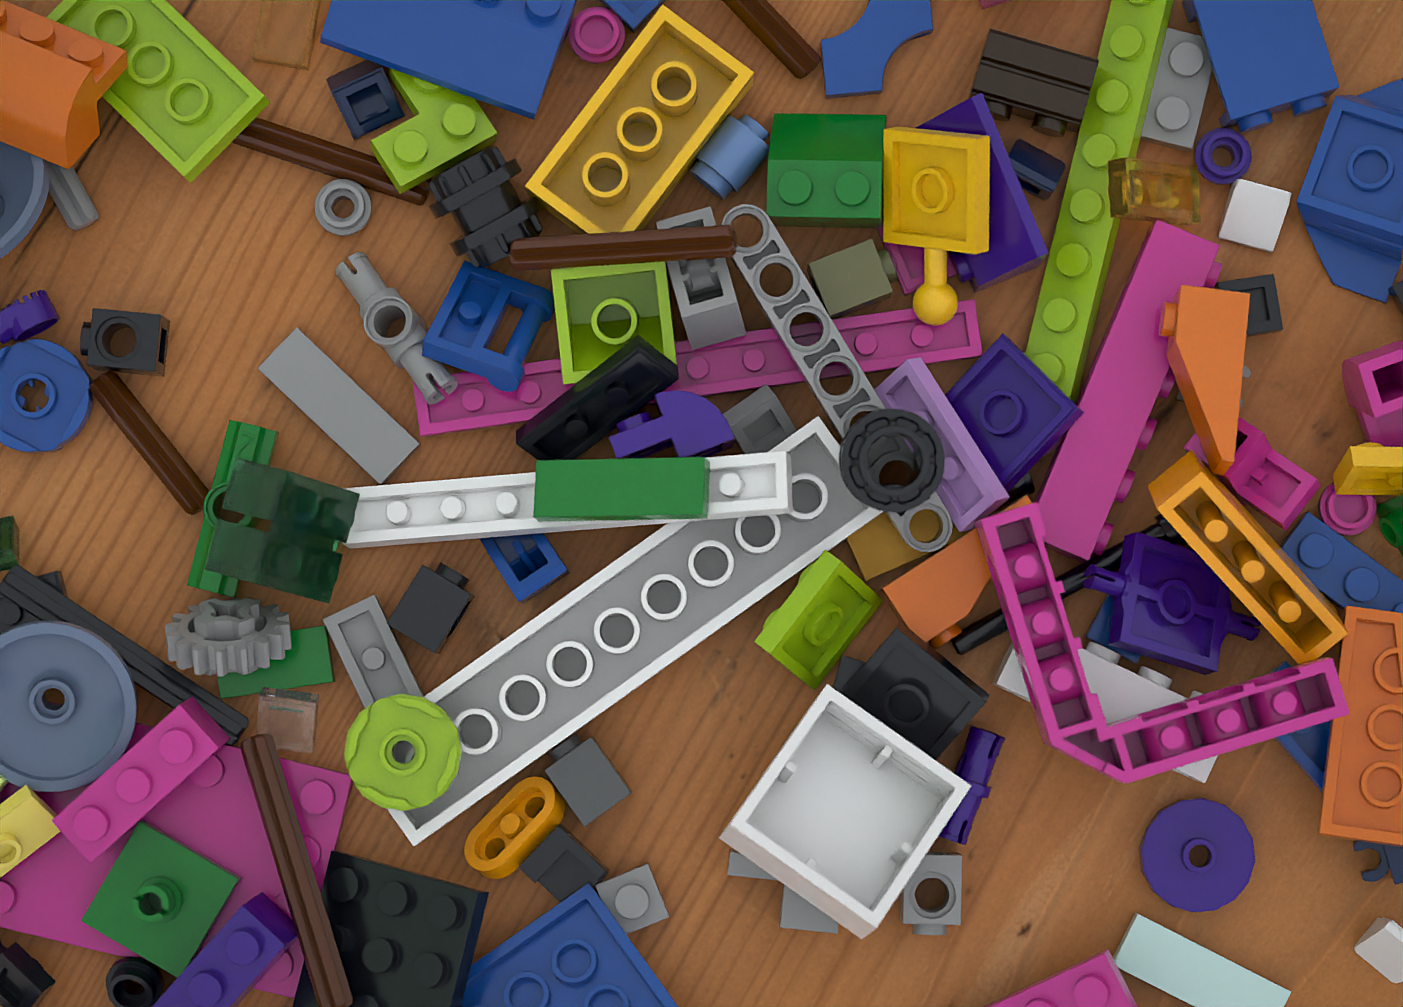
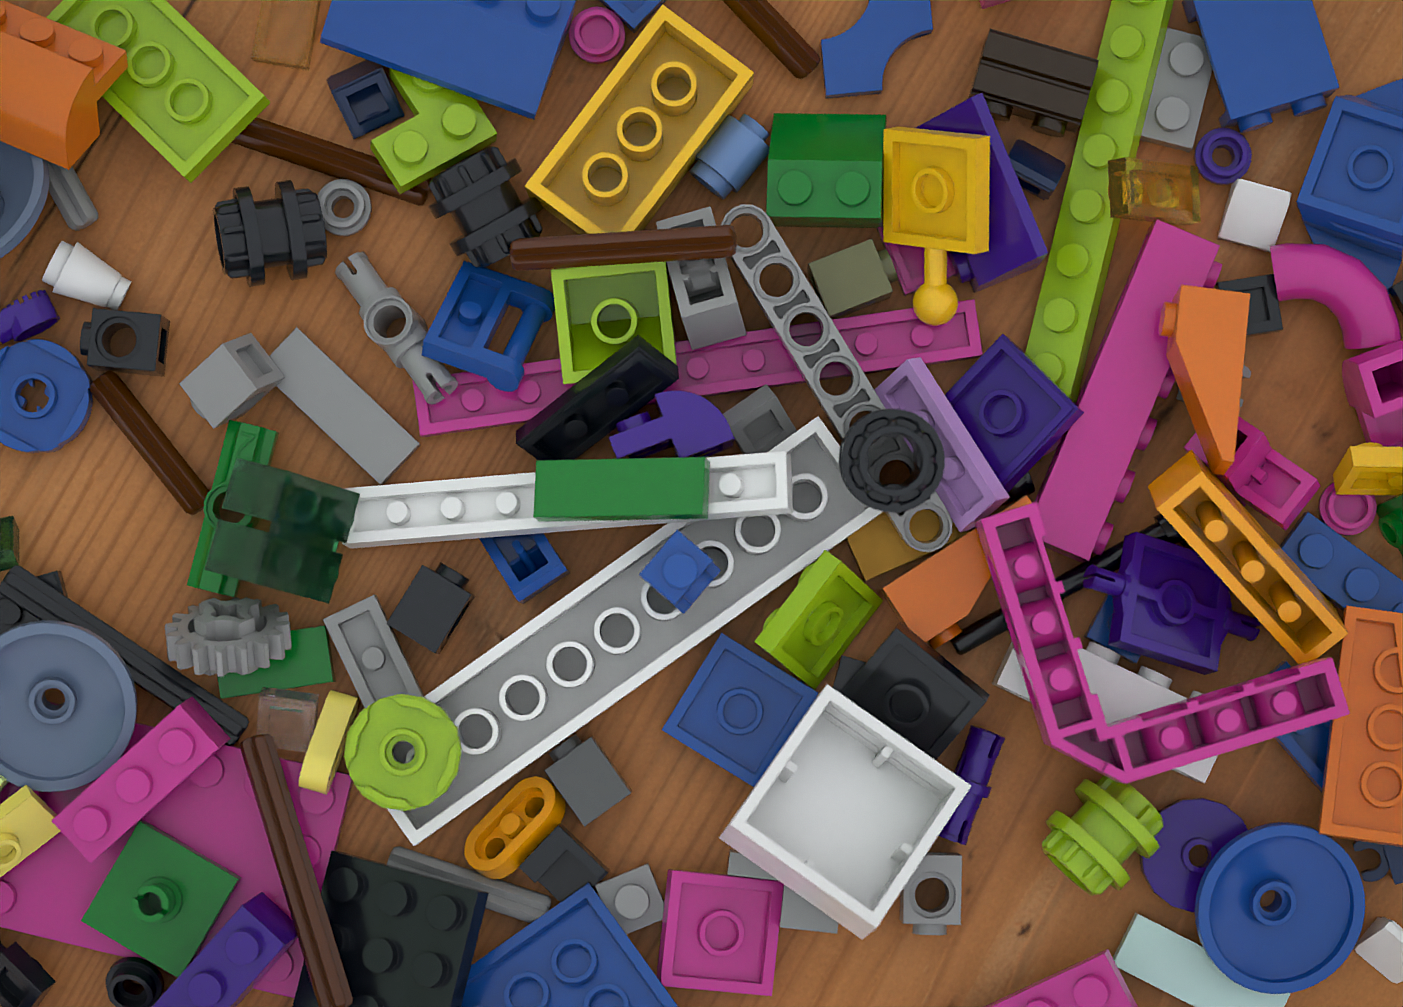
(85, 277): none -> white cone
(231, 380): none -> light grey brick
(270, 233): none -> black piece
(328, 742): none -> light yellow beam
(502, 897): none -> light grey axle
(680, 571): none -> blue brick
(719, 932): none -> dark pink plate
(739, 710): none -> blue plate
(1102, 835): none -> lime piece
(1306, 926): none -> blue dish
(1342, 286): none -> dark pink cylinder

